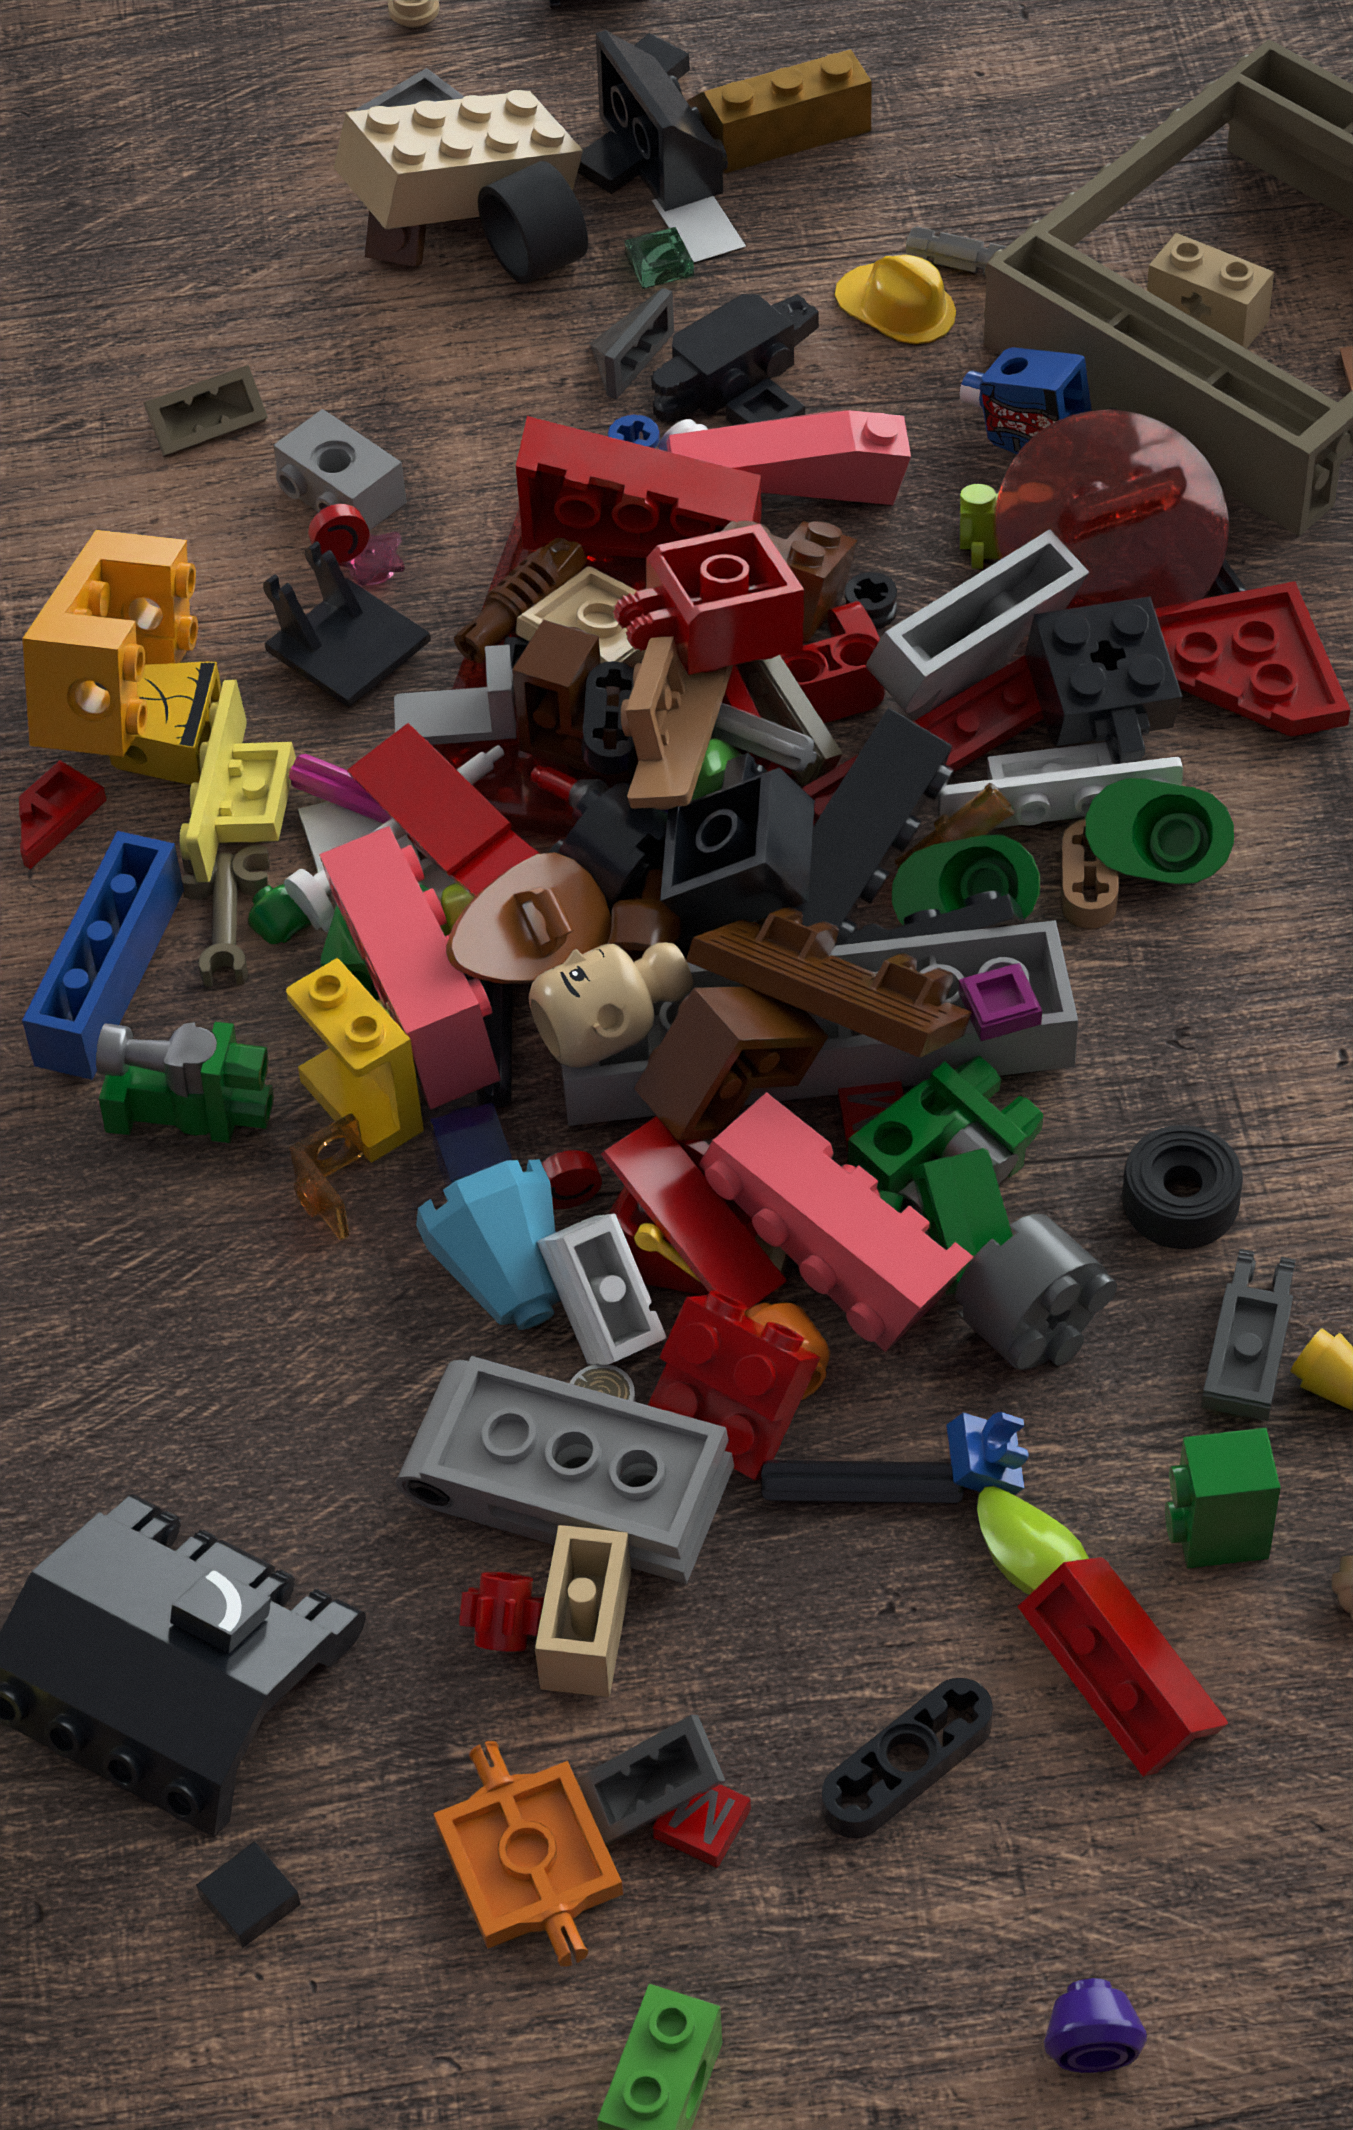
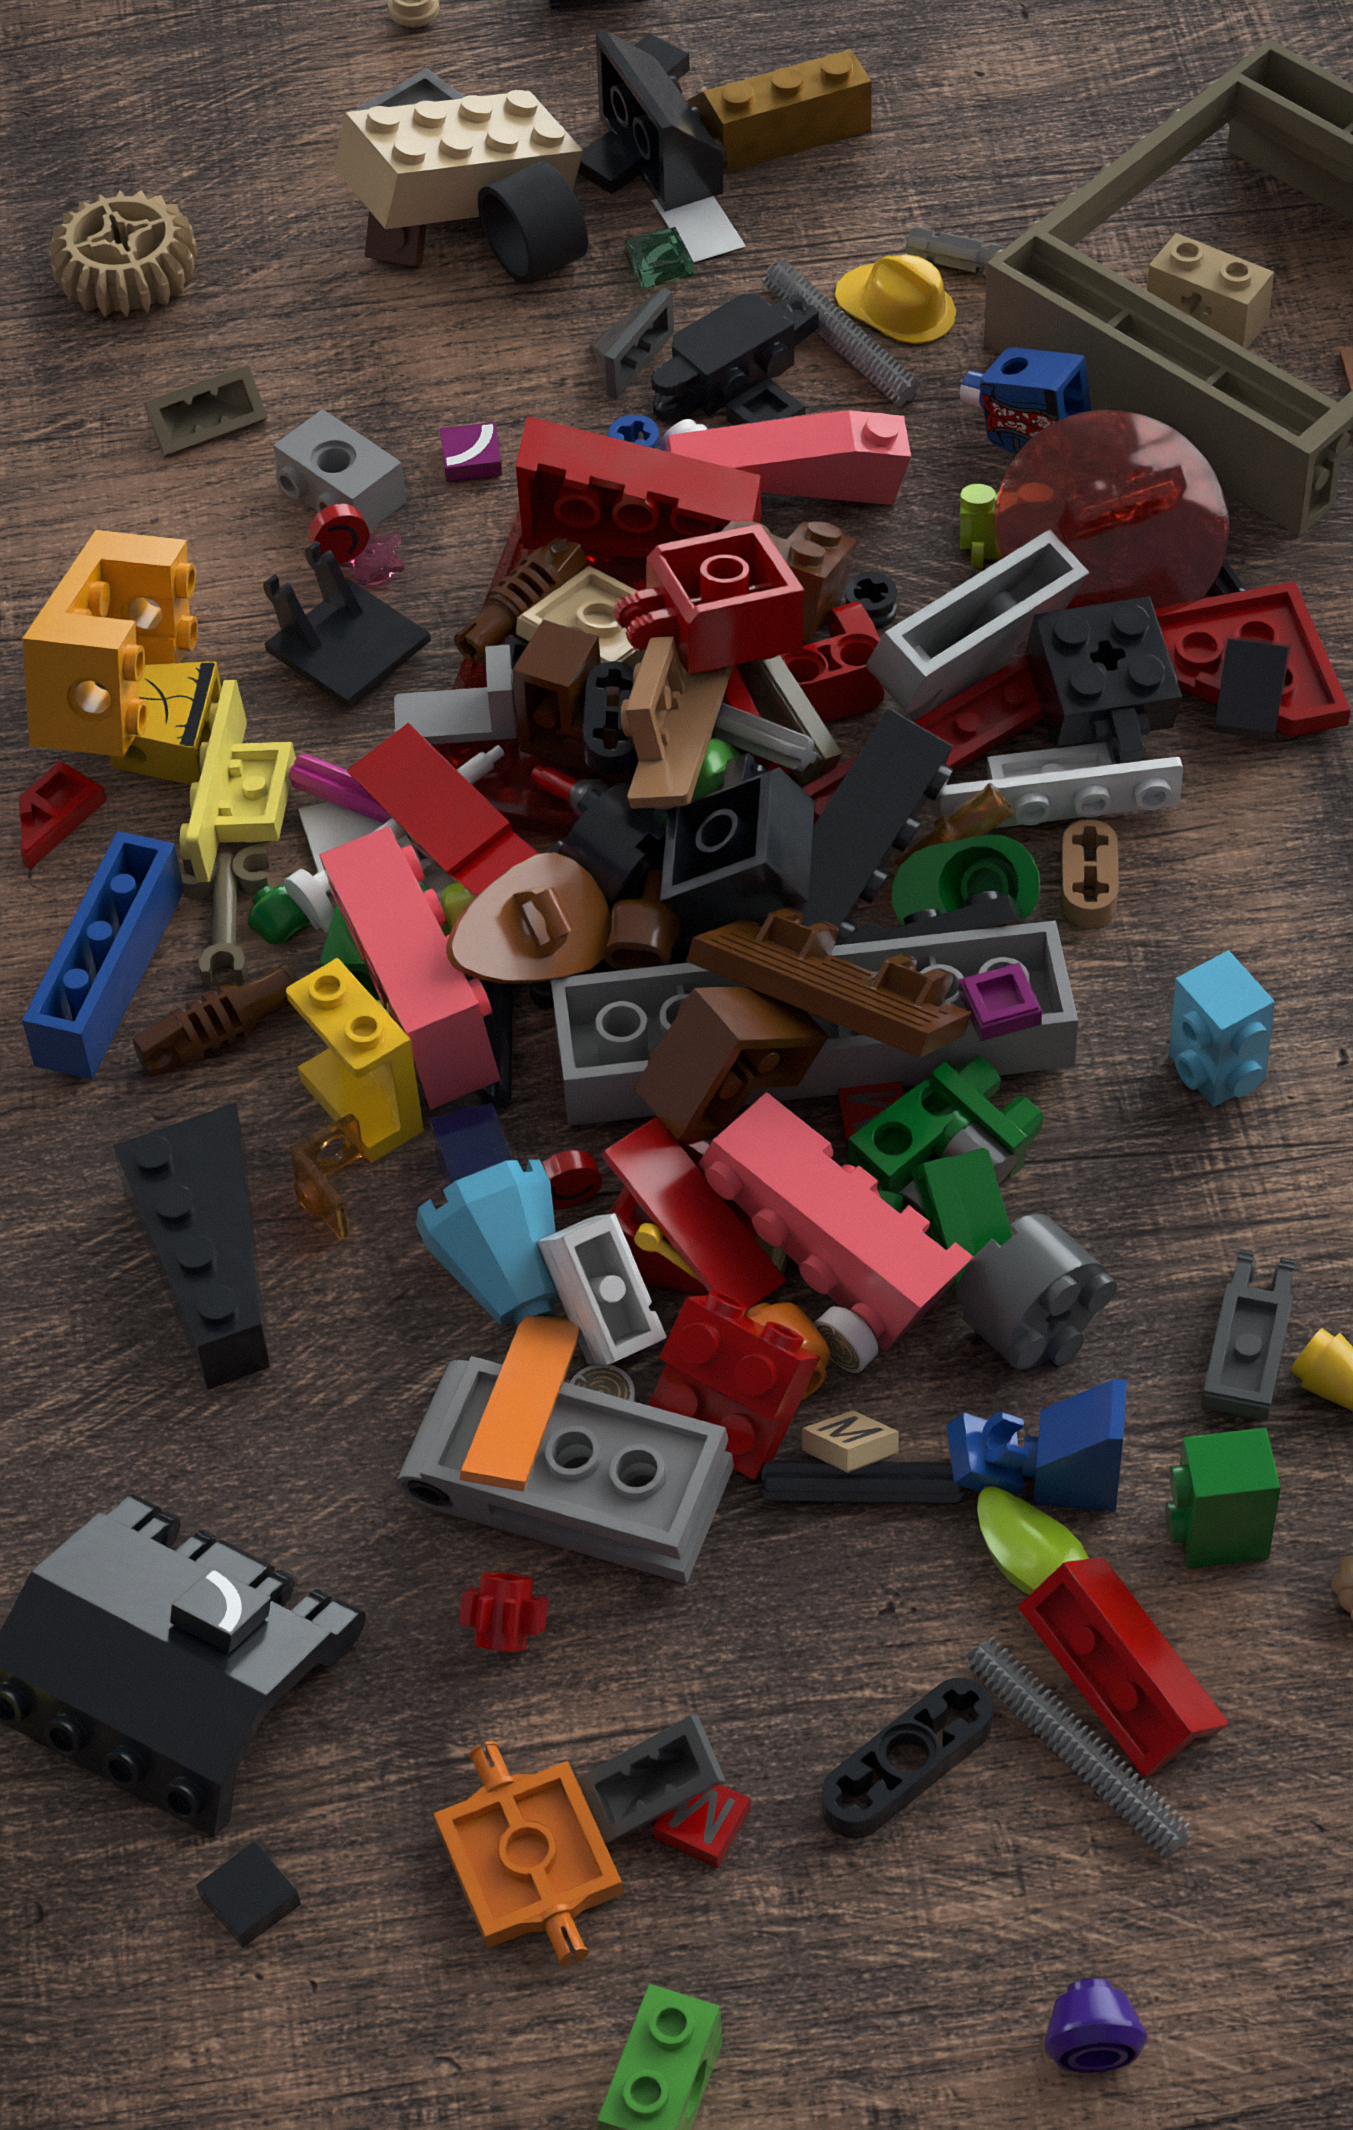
(123, 253): none -> tan gear
(189, 1082): green hips -> none
(198, 1225): none -> black wedge
(218, 1019): none -> reddish brown hinge
(470, 452): none -> magenta tile
(521, 1403): none -> orange piece
(583, 1611): tan brick -> none
(605, 1000): tan piece -> none
(845, 335): none -> light grey axle
(848, 1338): none -> white tile
(850, 1441): none -> tan tile
(1078, 1748): none -> light grey axle
(1079, 1449): none -> blue slope
(1159, 831): green piece -> none
(1180, 1220): black tyre -> none
(1221, 1029): none -> medium azure brick
(1252, 687): none -> black slope

